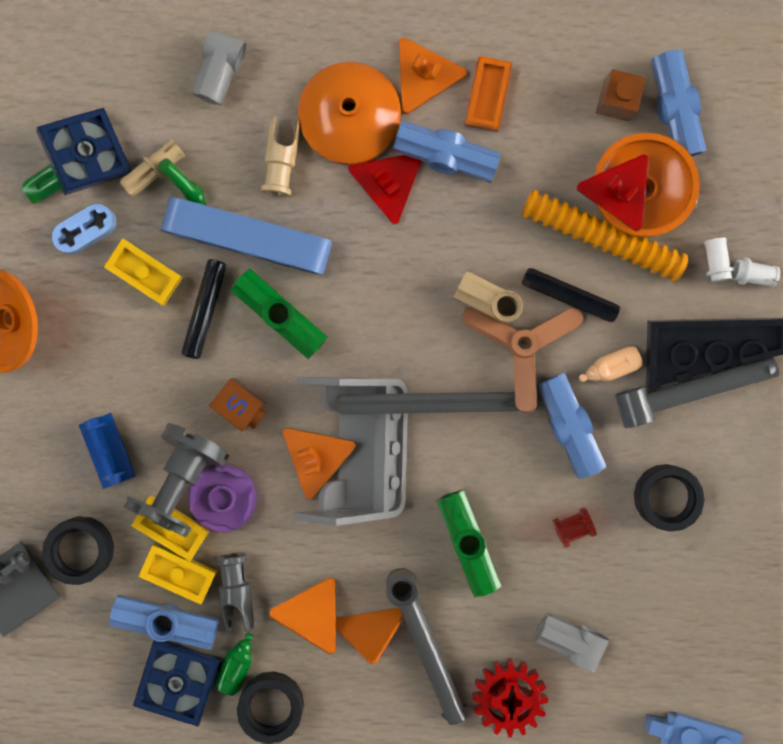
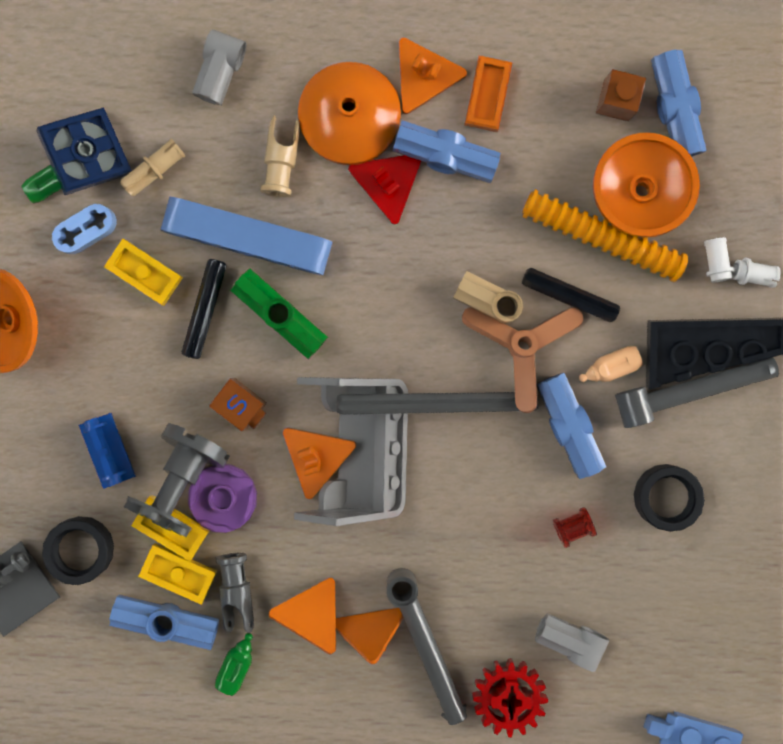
(176, 682): dark blue piece -> none
(188, 188): green piece -> none
(264, 733): black tyre -> none
(476, 562): green piece -> none
(620, 190): red piece -> none

